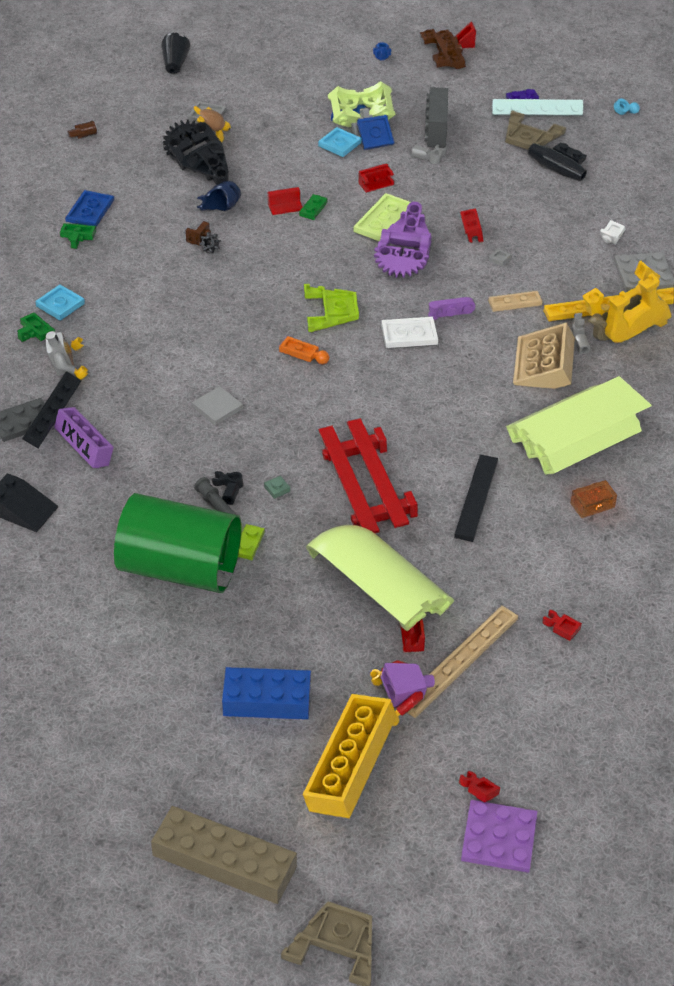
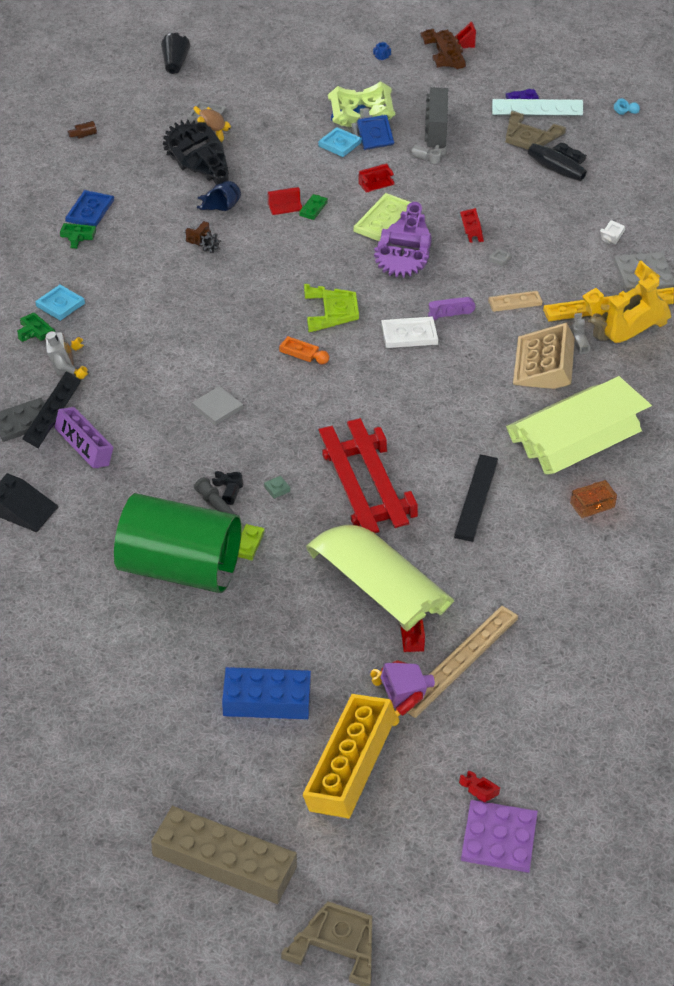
(563, 626): red plate -> none

